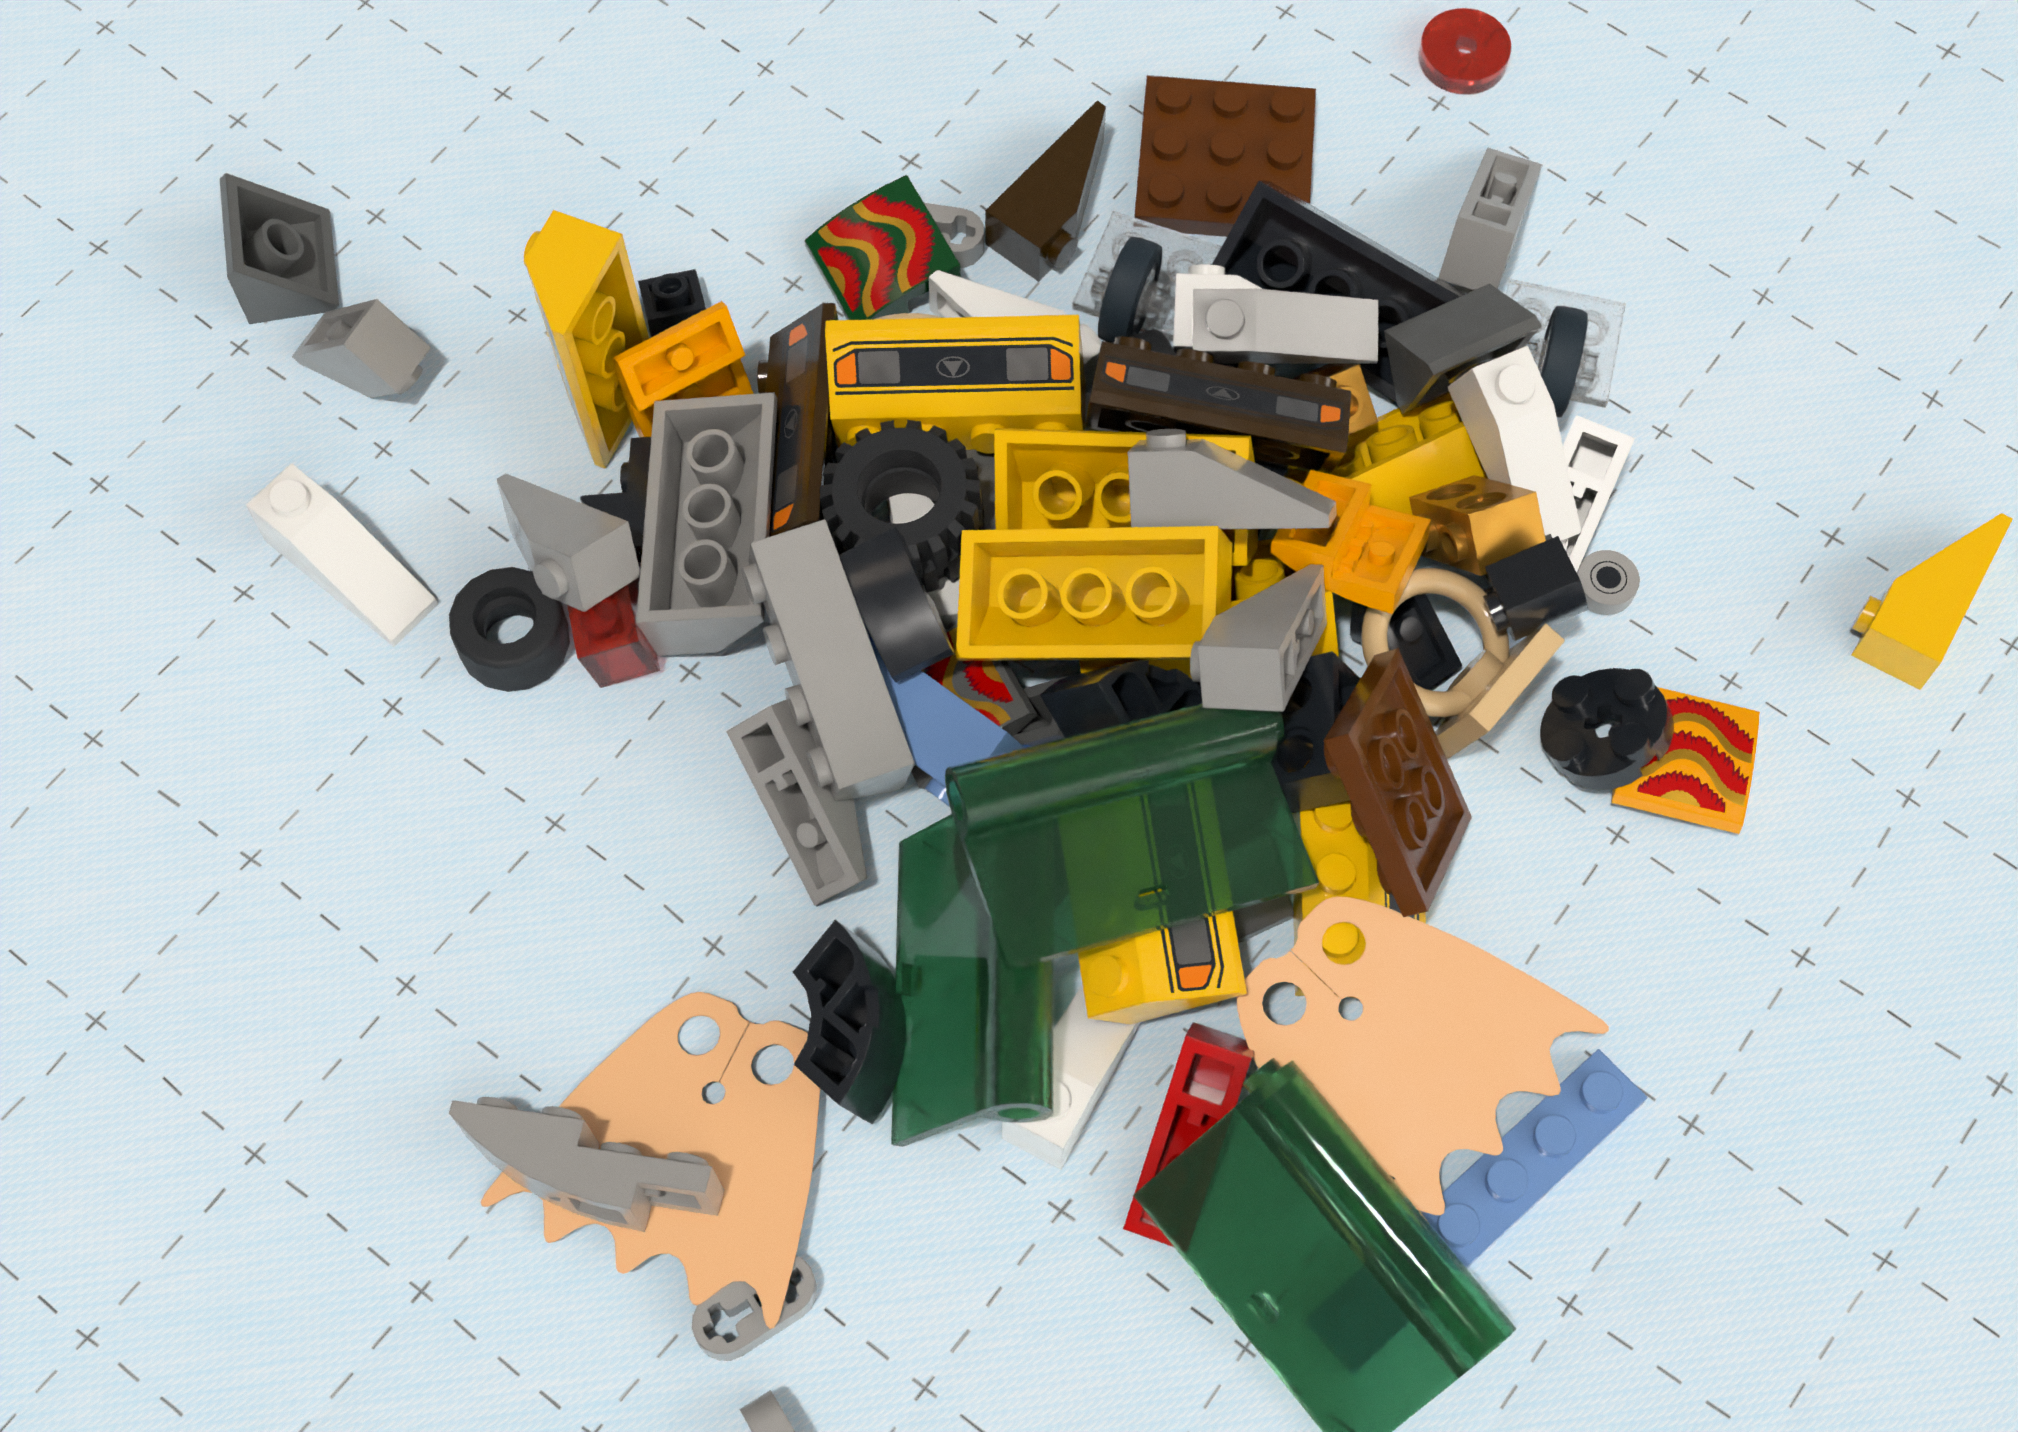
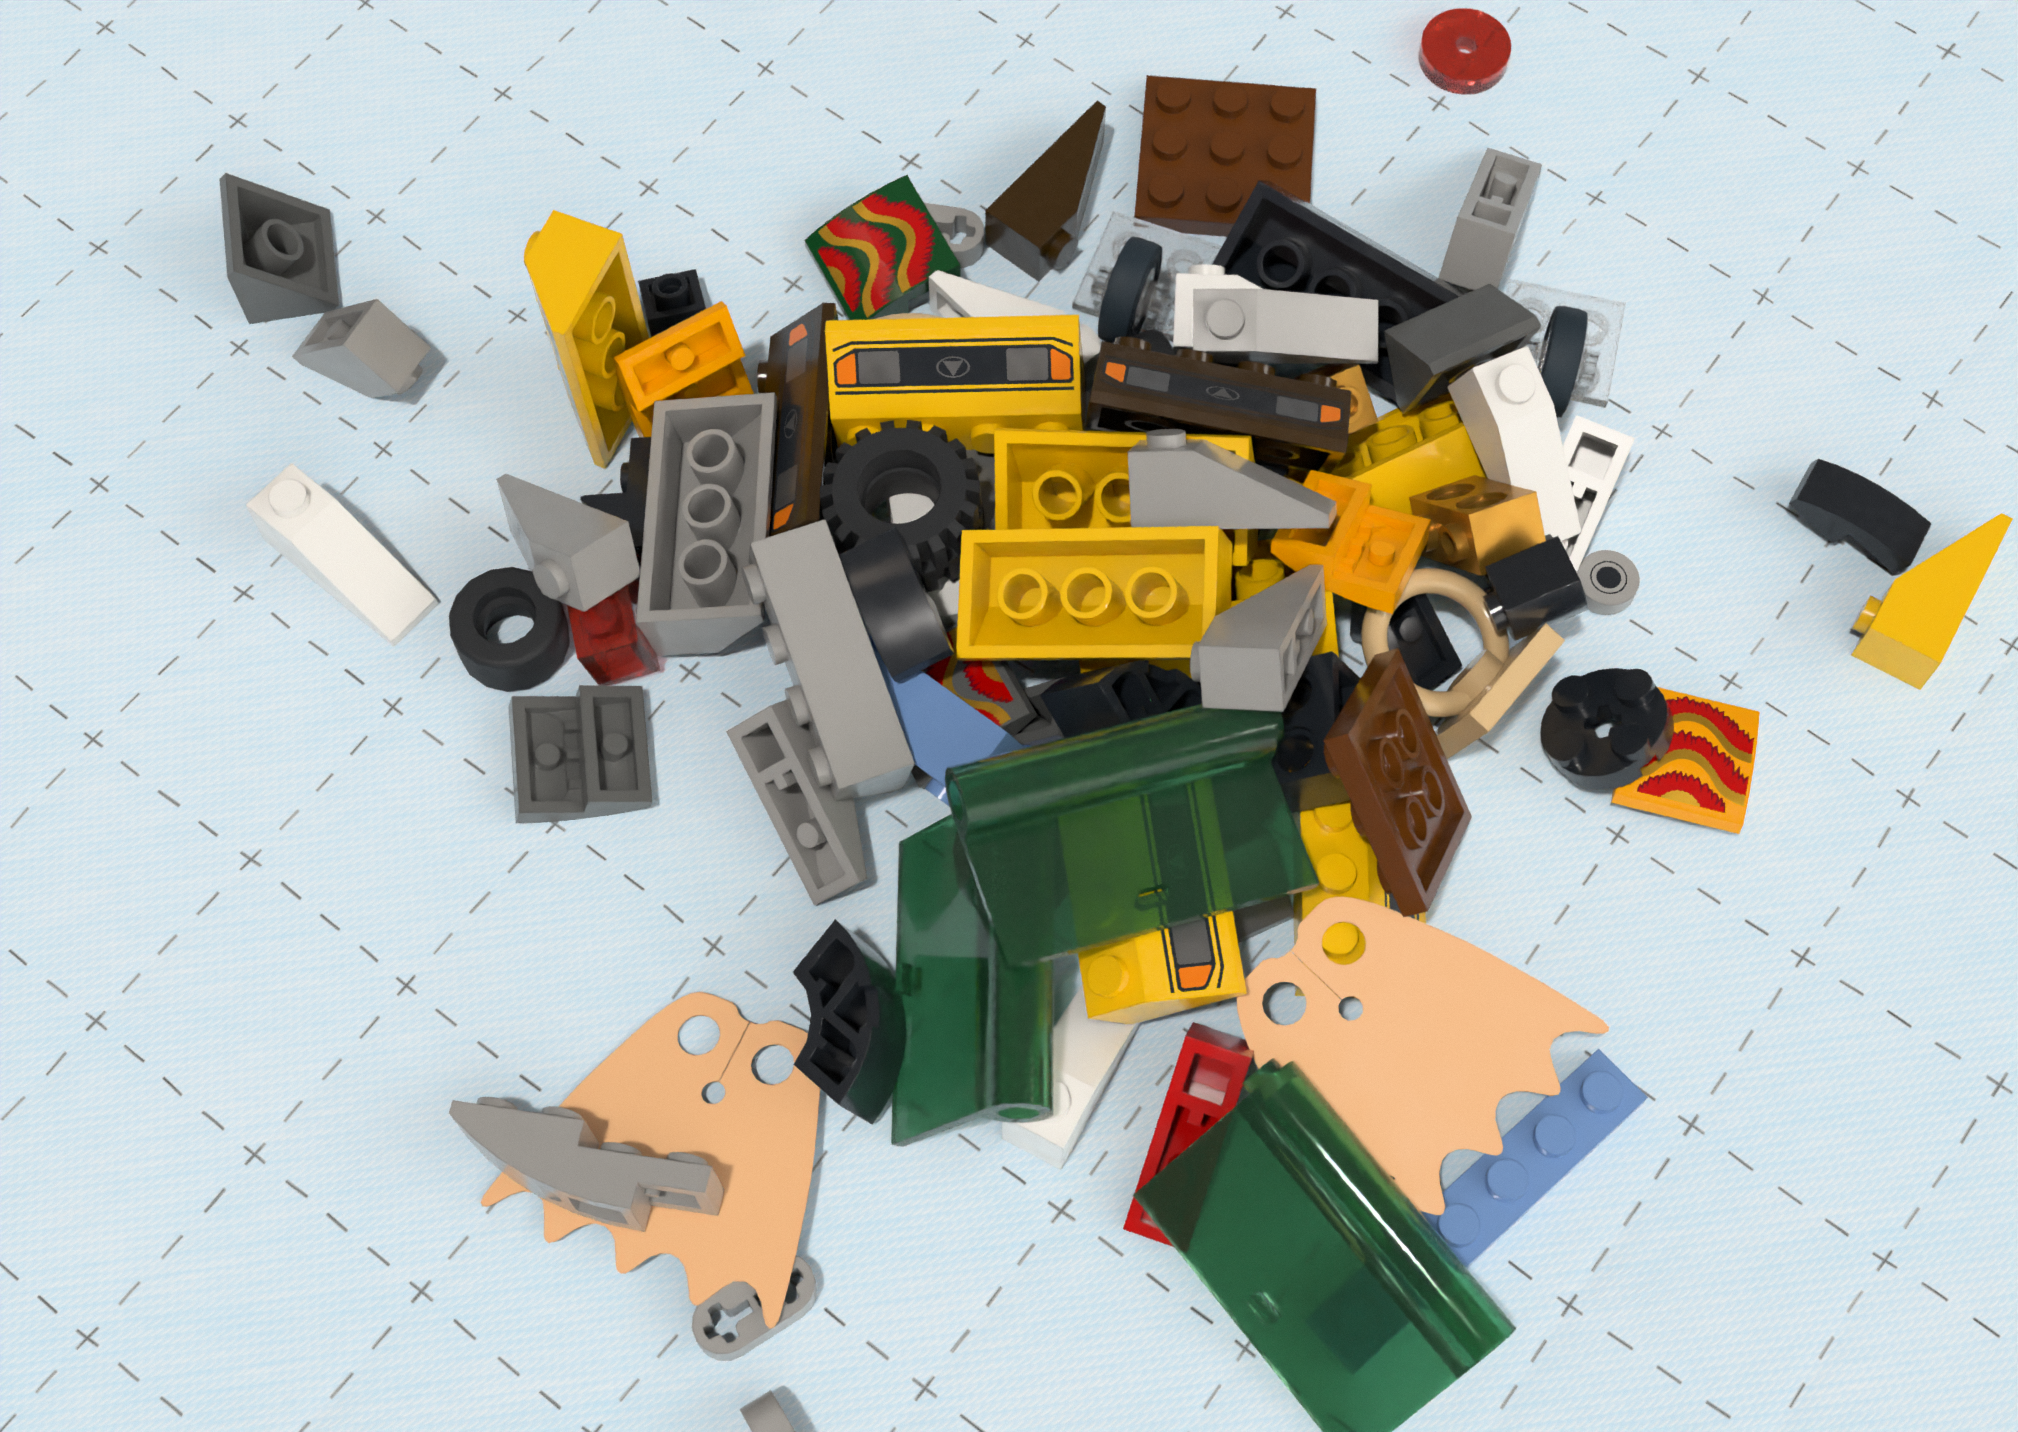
(579, 754): none -> dark grey slope
(1848, 503): none -> black slope

